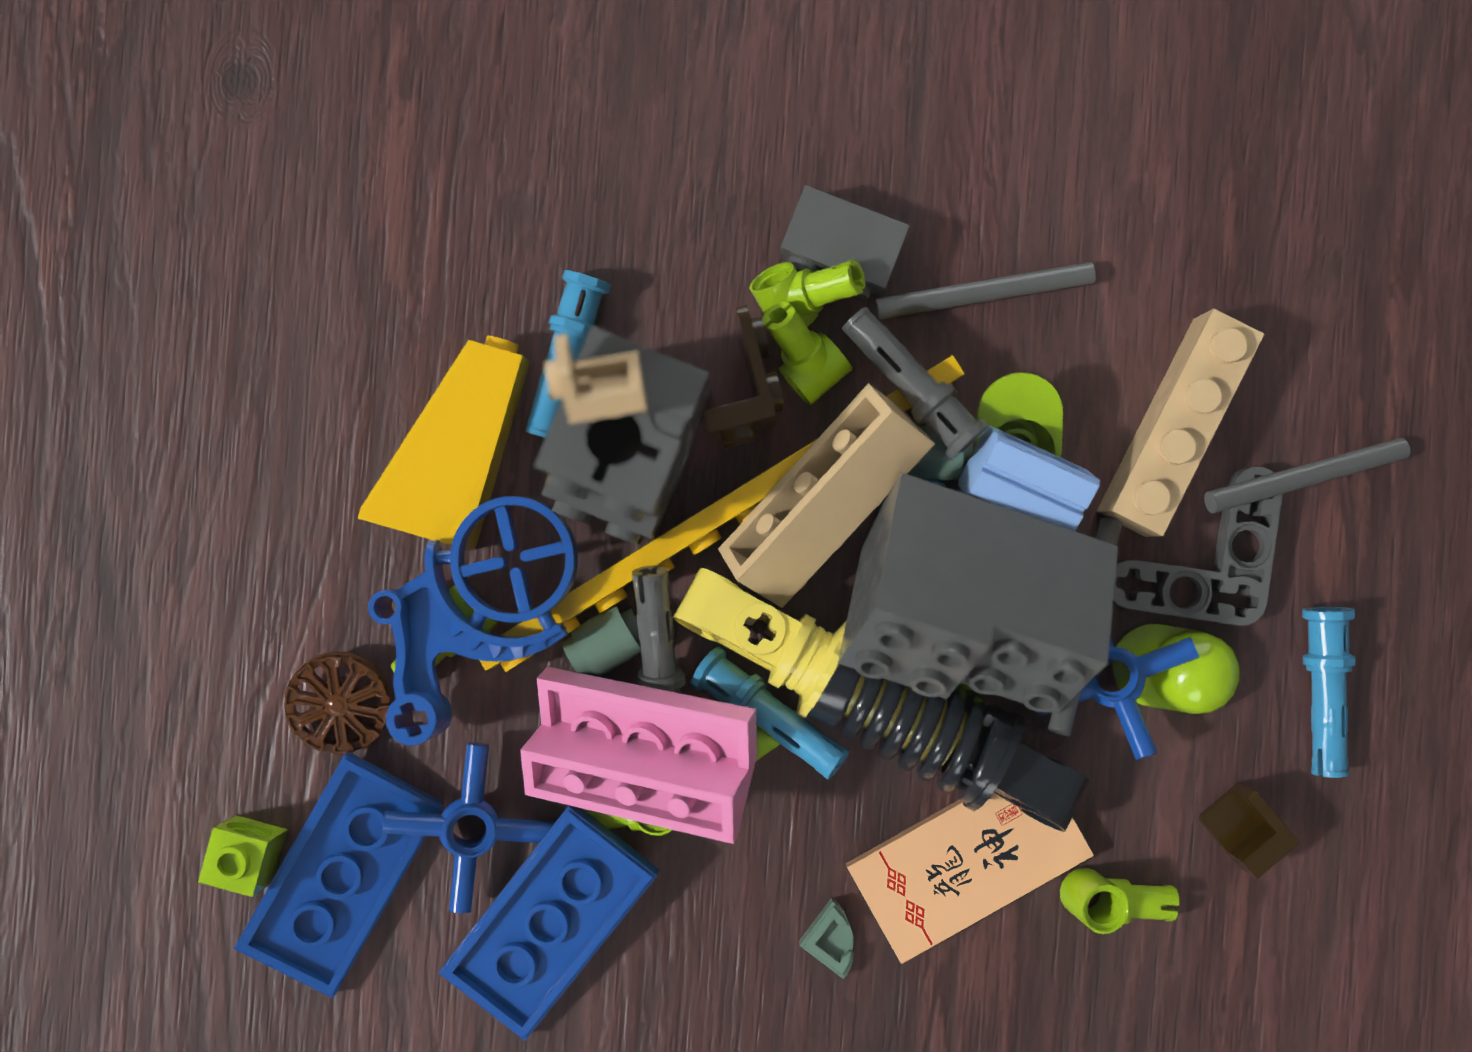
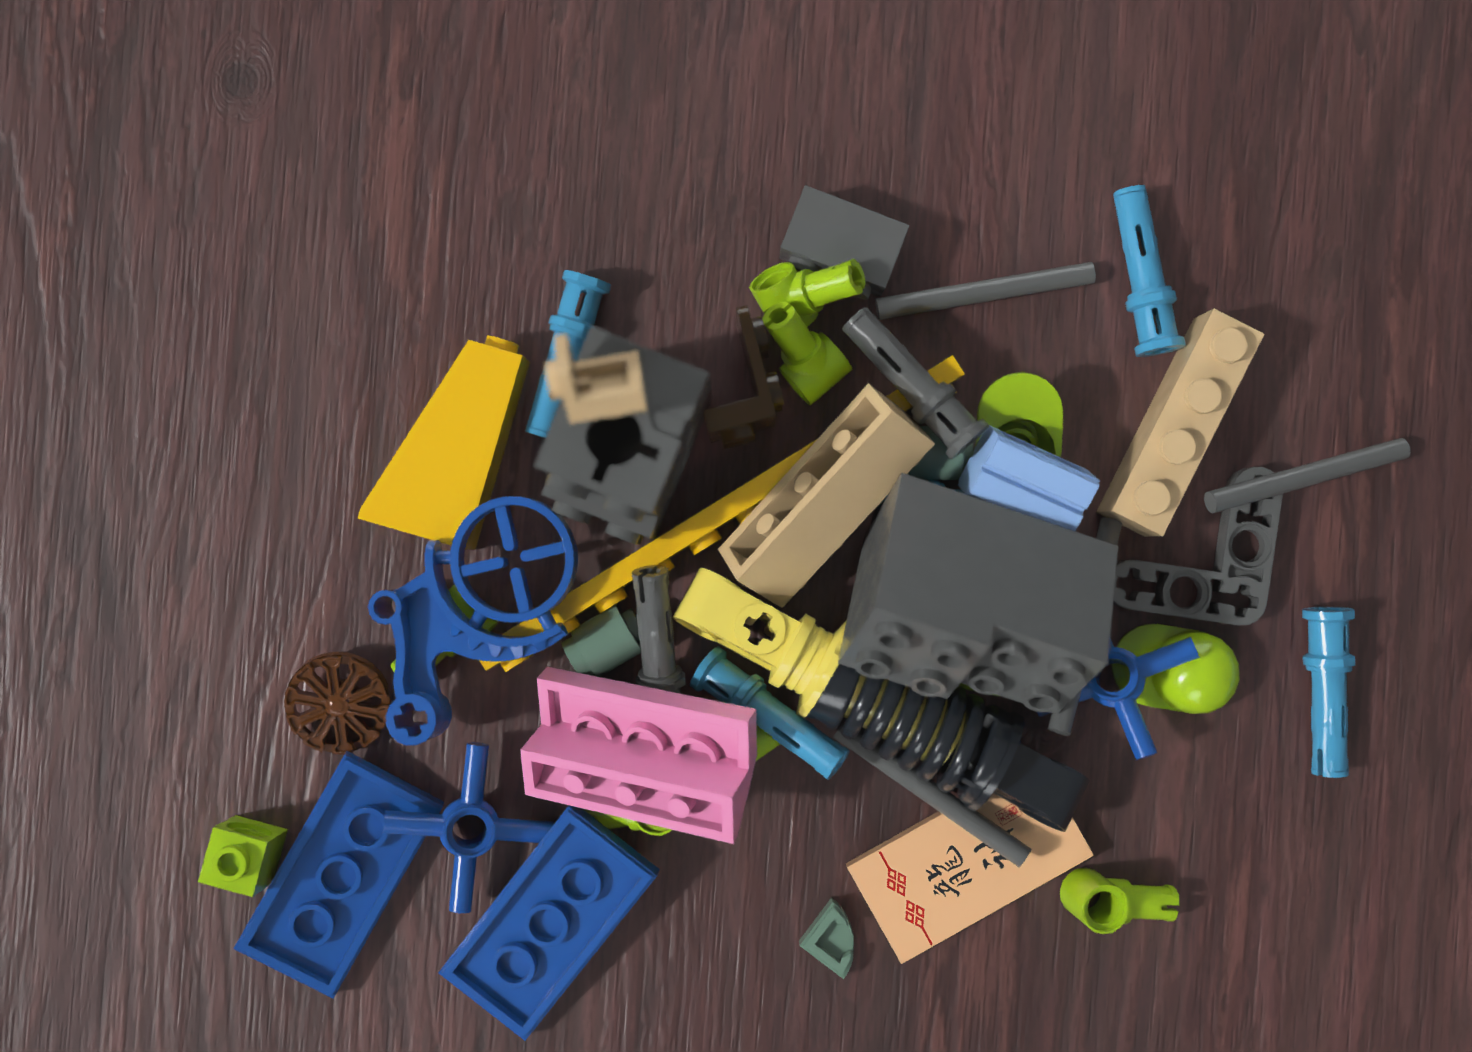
(945, 803): none -> dark grey bar
(1146, 275): none -> dark azure pin
(1248, 830): dark brown panel -> none

